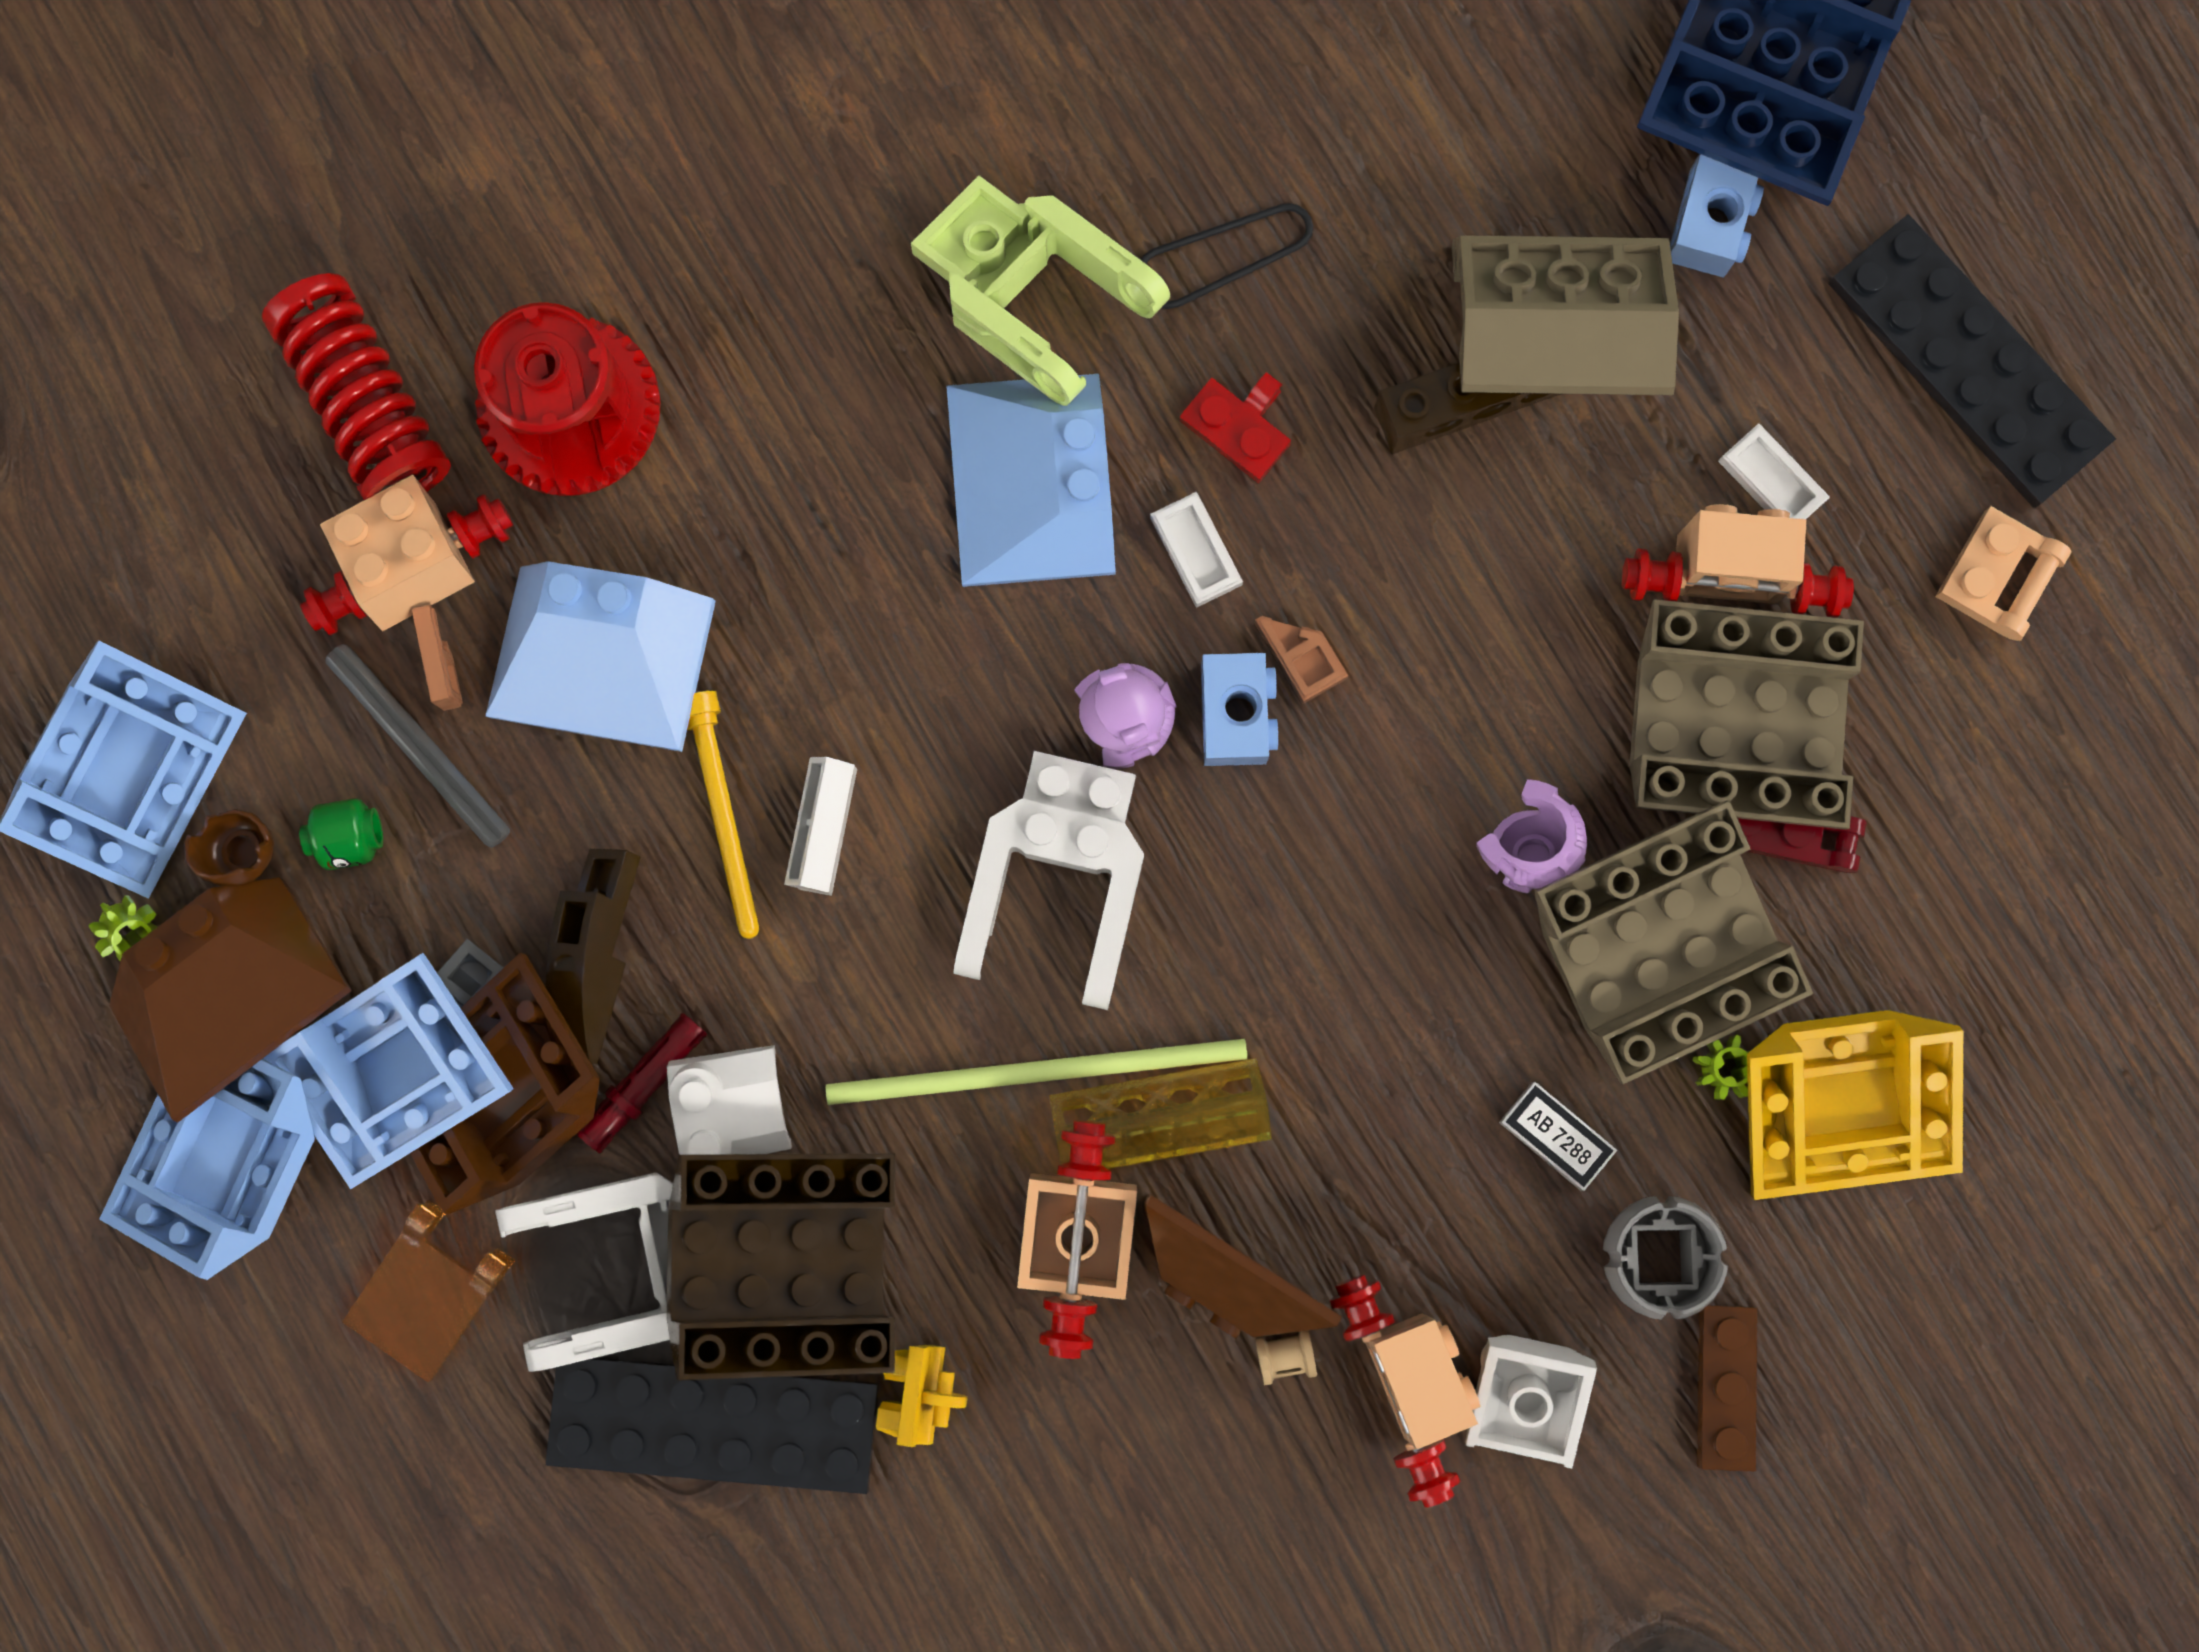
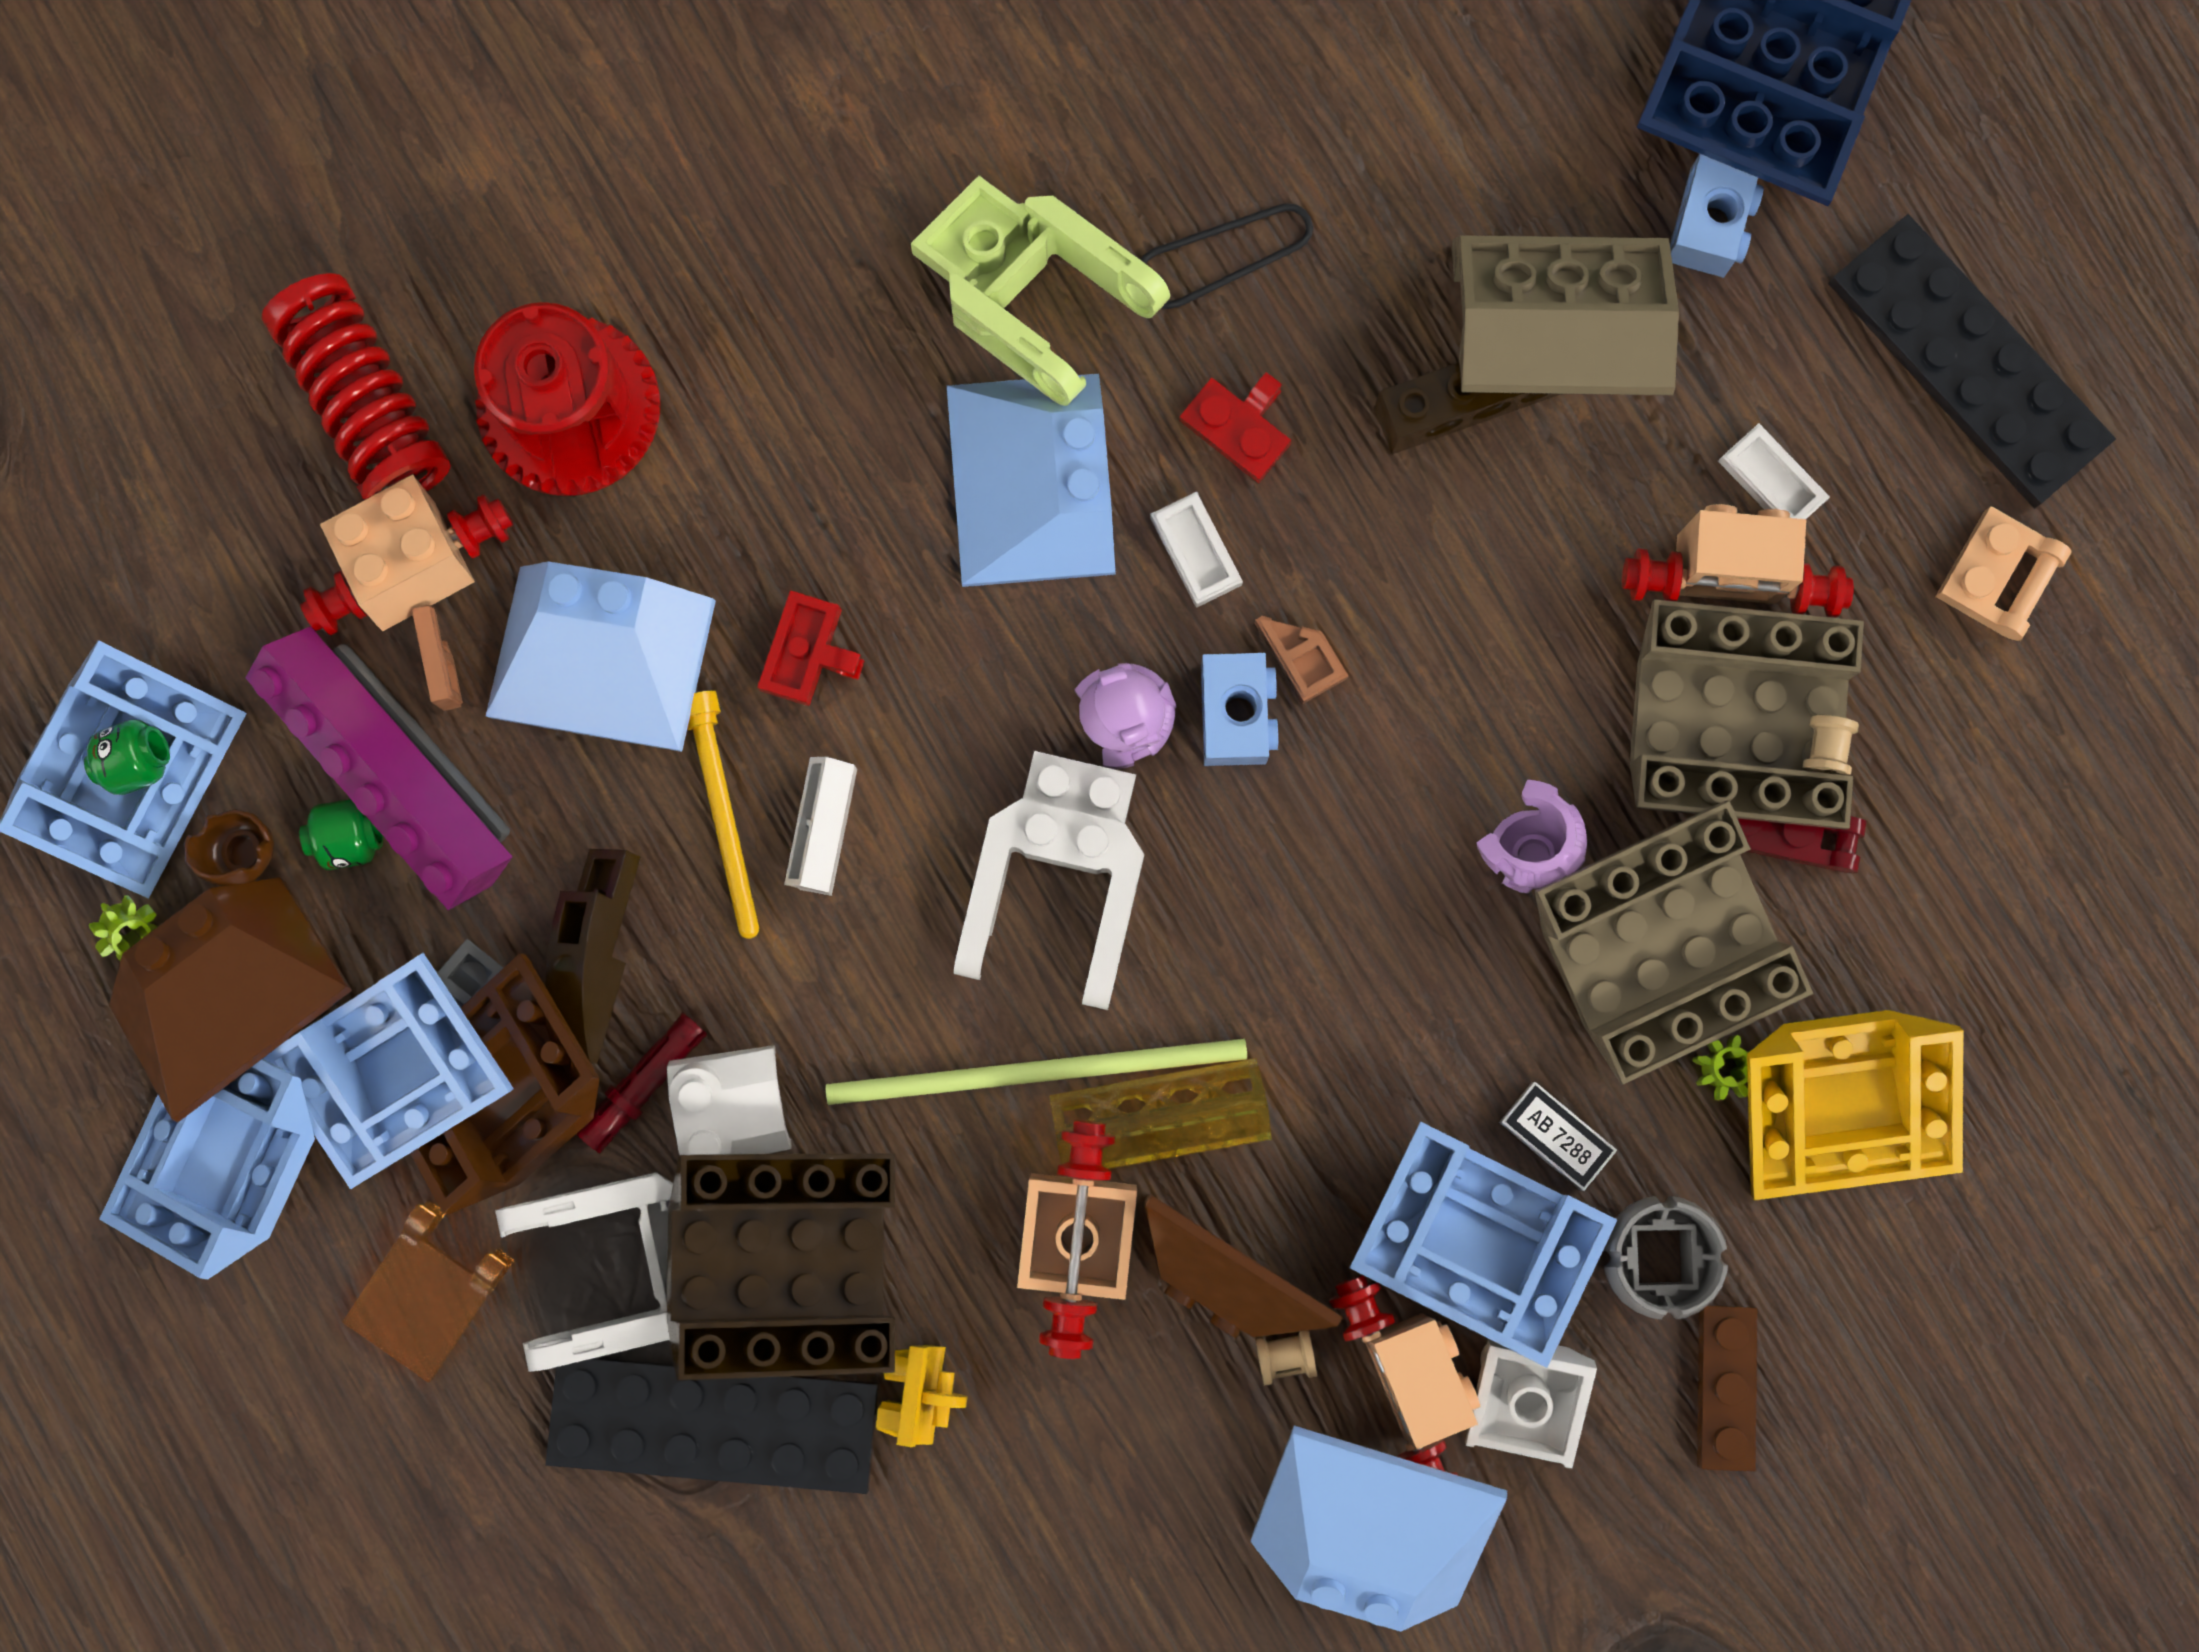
(126, 757): none -> green head
(378, 767): none -> magenta brick
(804, 648): none -> red plate
(1372, 1530): none -> light blue slope
(1483, 1244): none -> light blue slope
(1830, 744): none -> tan bush

